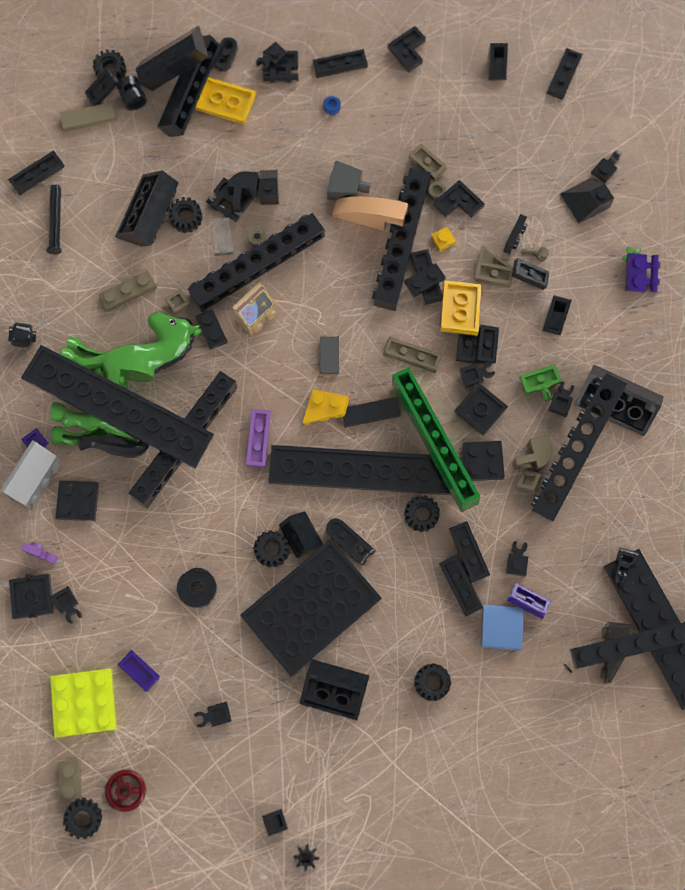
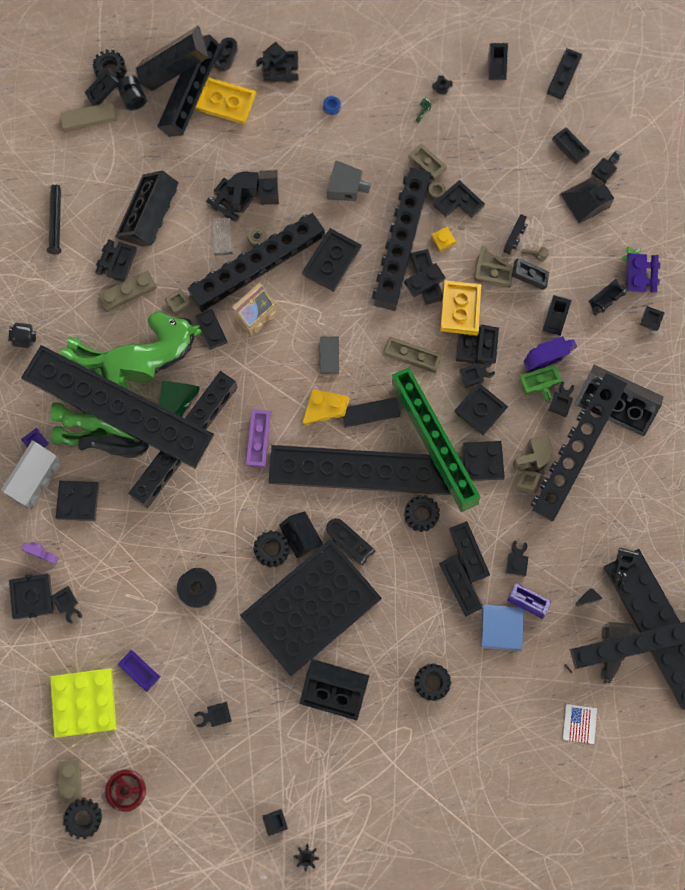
(36, 172): black plate -> none
(120, 263): none -> black plate
(177, 396): none -> dark green slope
(182, 205): black tyre -> none
(331, 259): none -> black plate
(340, 63): black tile -> none
(370, 211): light nougat slope -> none
(404, 47): black plate -> none
(426, 105): none -> clear green hand
(442, 90): none -> black plate
(548, 353): none -> dark purple piece
(570, 145): none -> black plate
(580, 724): none -> sticker
(589, 596): none -> black slope
(606, 297): none -> black hinge
(652, 318): none -> black plate

